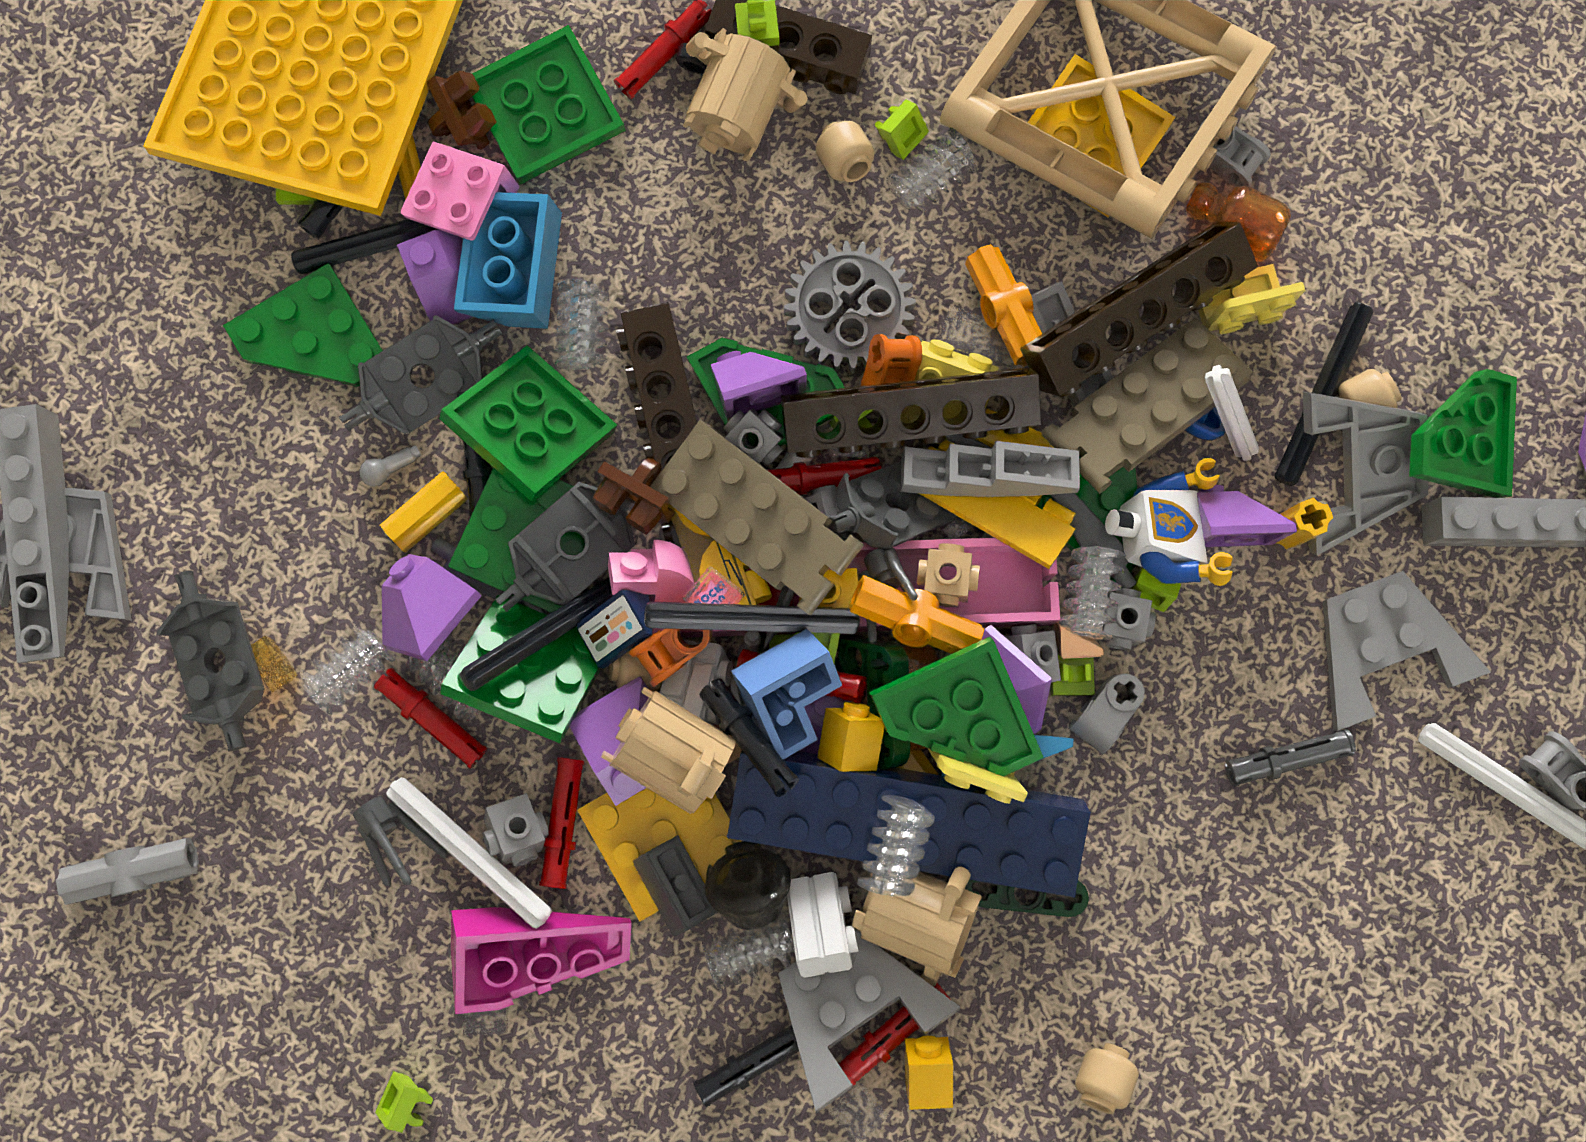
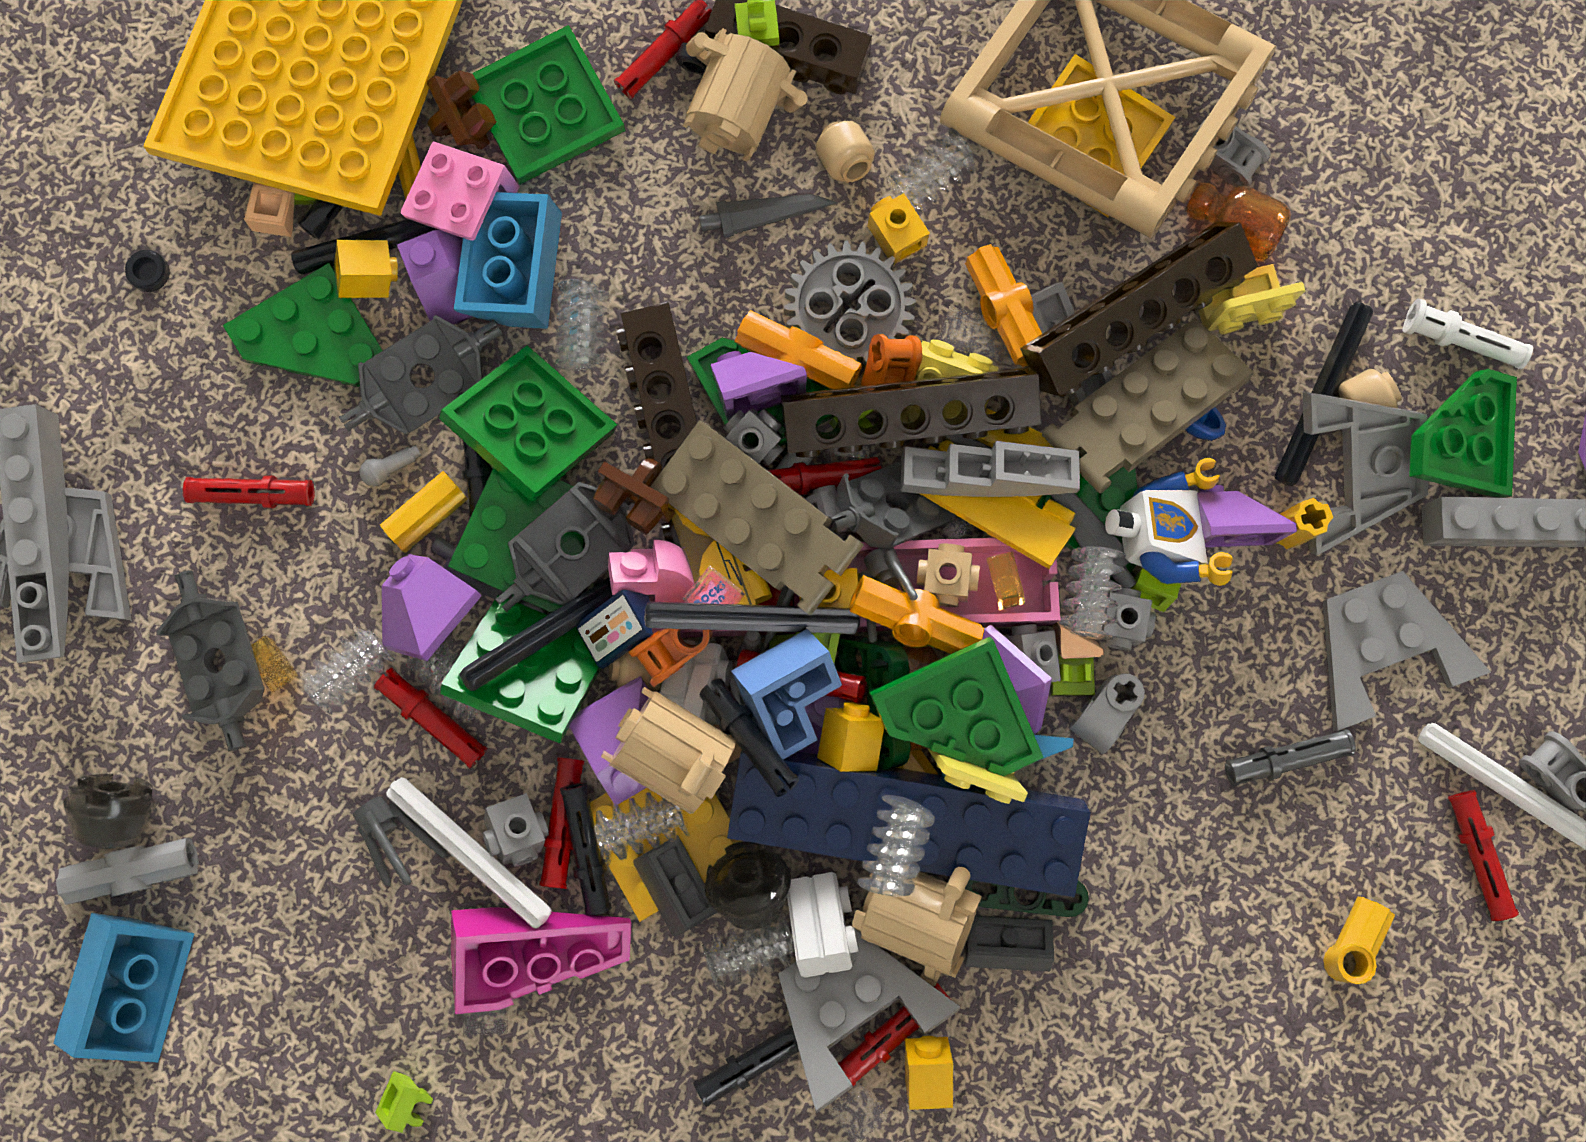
(108, 811): none -> clear smoke cone
(123, 989): none -> dark azure slope
(147, 270): none -> black tile
(270, 210): none -> light nougat slope
(296, 491): none -> red pin
(364, 268): none -> yellow brick
(595, 897): none -> black pin
(638, 825): none -> clear piece
(745, 215): none -> dark grey bar
(799, 348): none -> light orange piece
(897, 227): none -> yellow brick
(903, 128): lime tile -> none
(1005, 580): none -> clear yellow piece
(1010, 944): none -> dark grey slope
(1106, 1078): tan head -> none
(1231, 412): white axle -> none
(1362, 937): none -> yellow piece
(1449, 328): none -> white pin
(1499, 904): none -> red pin

